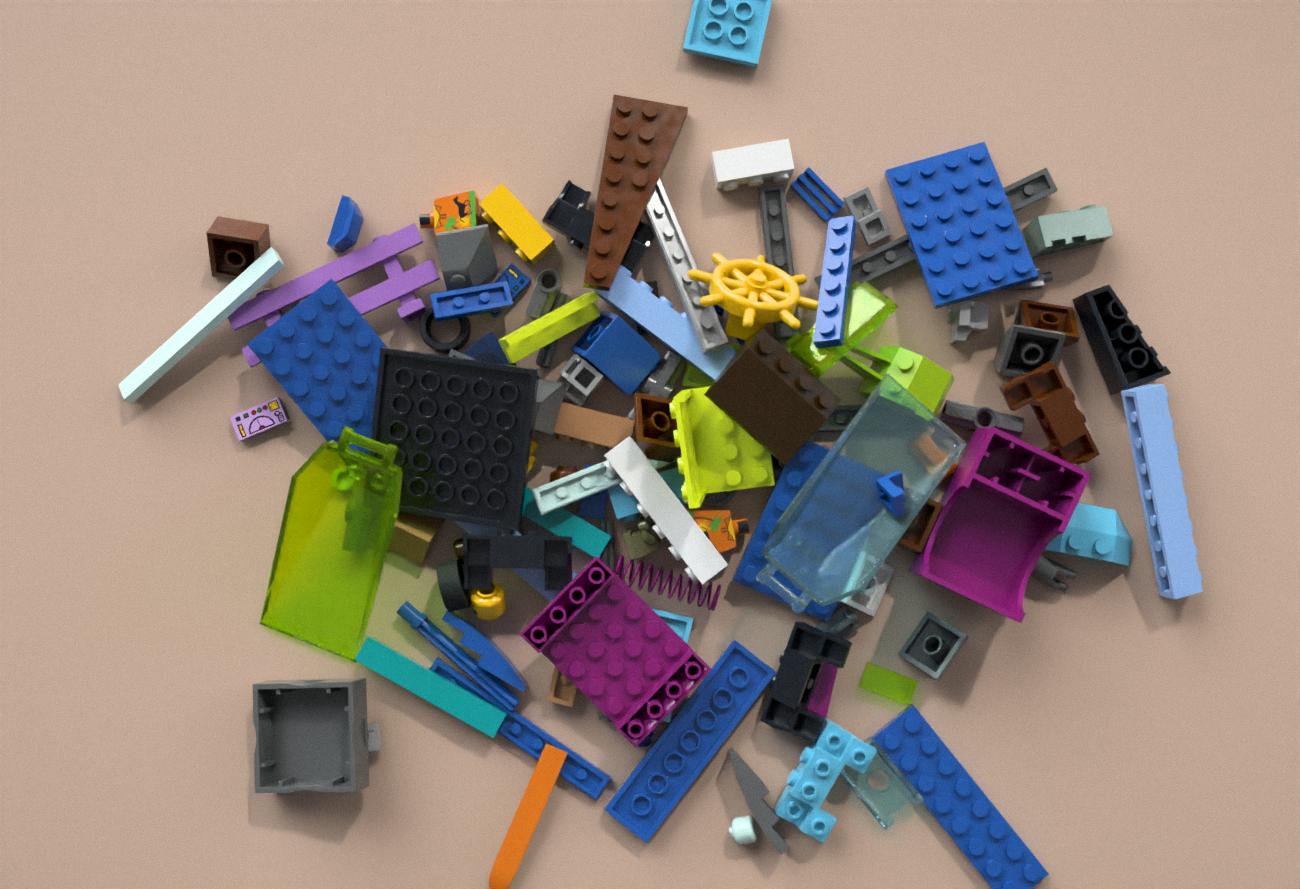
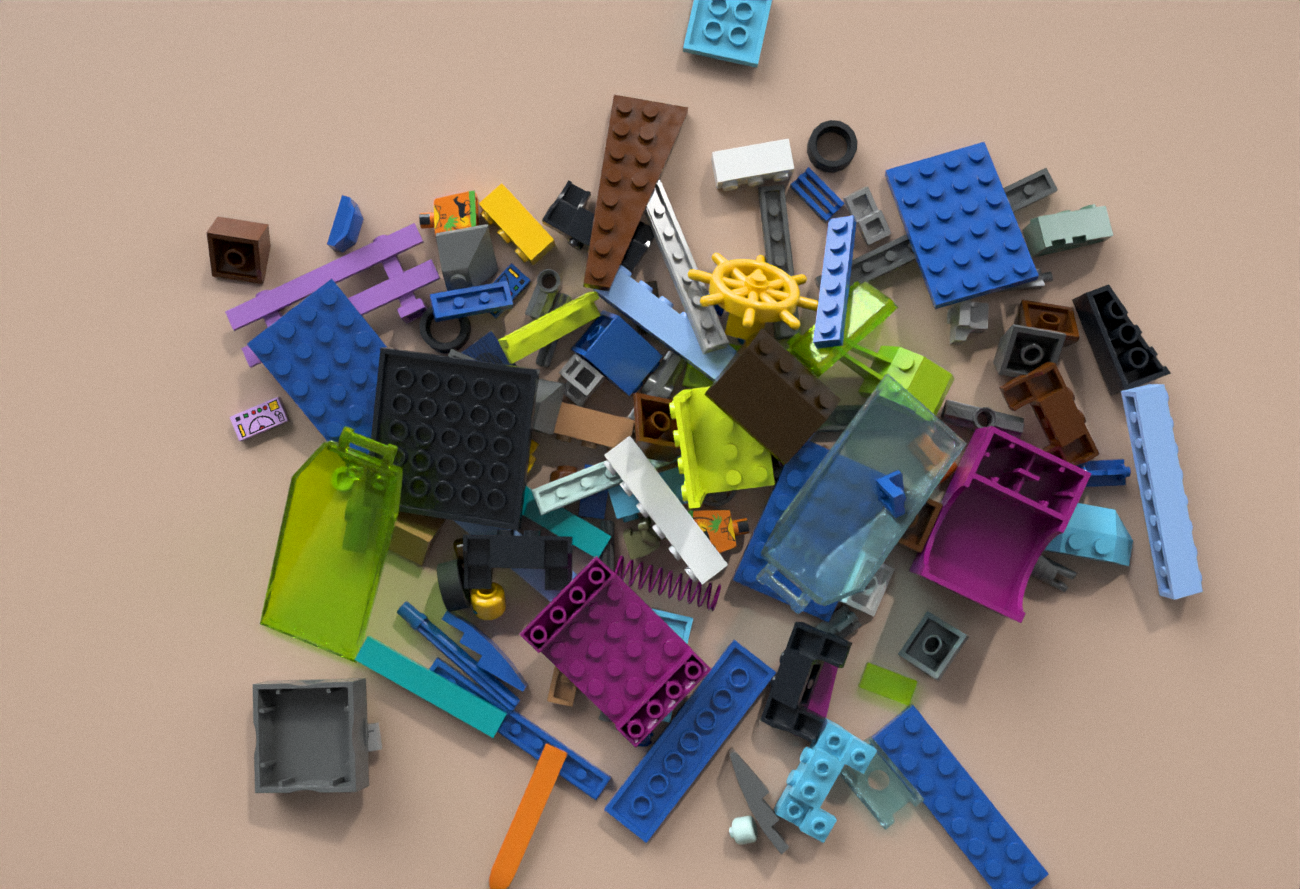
(201, 325): light aqua tile -> none
(834, 127): none -> black tyre
(1106, 472): none -> blue hinge

